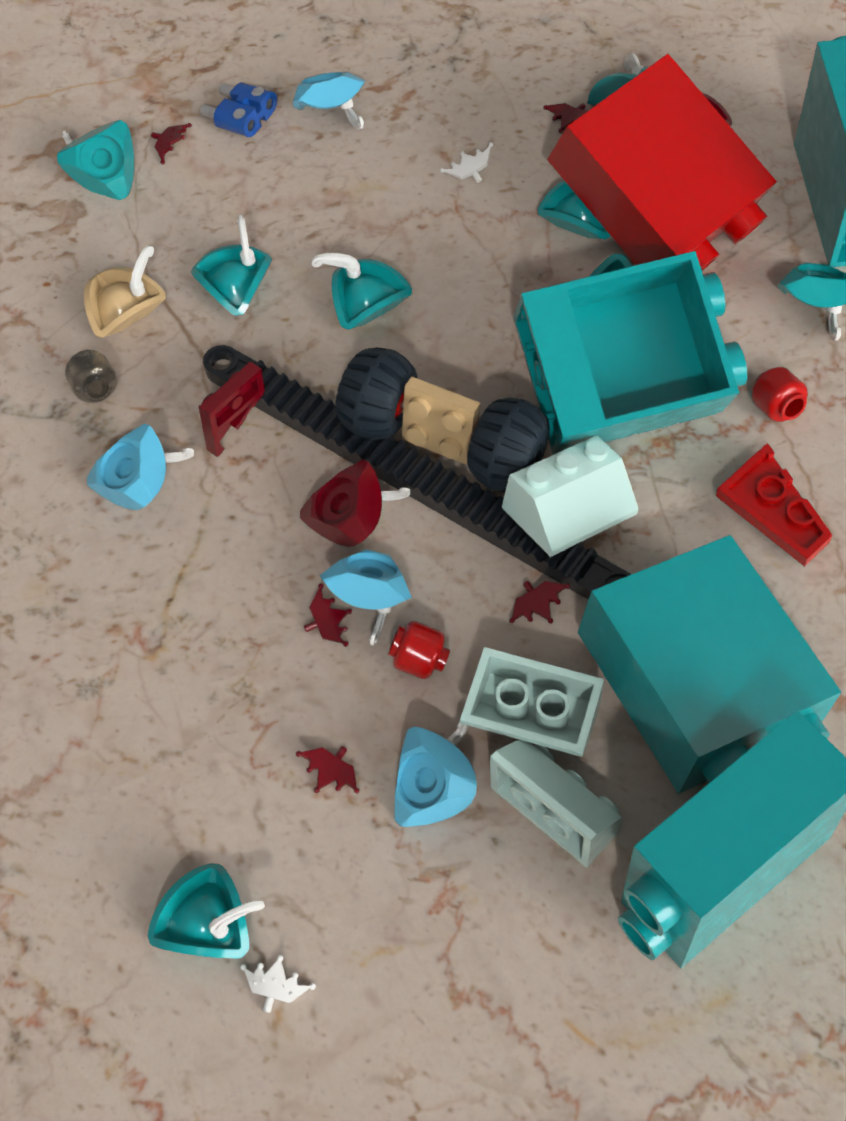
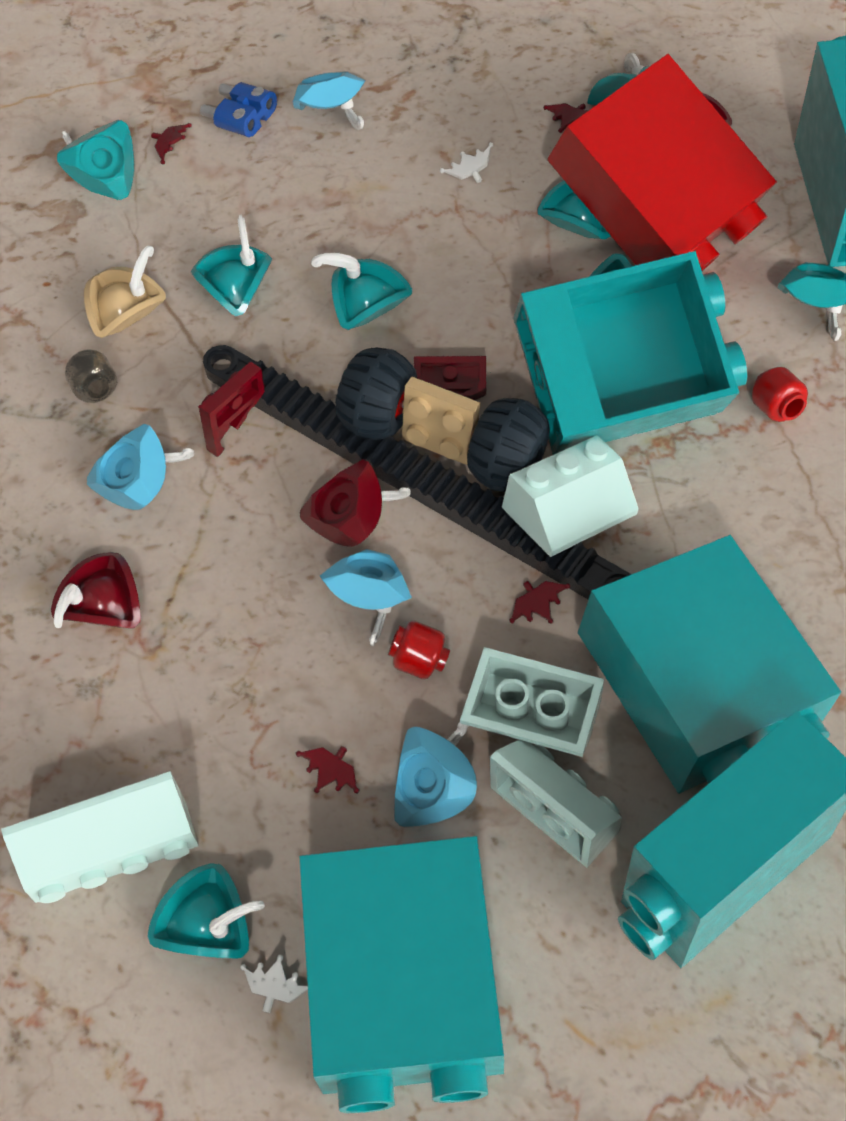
(98, 593): none -> dark red hat
(101, 838): none -> light aqua slope
(327, 618): dark red piece -> none
(400, 973): none -> teal brick
(454, 373): none -> dark red wing
(773, 505): red wing -> none

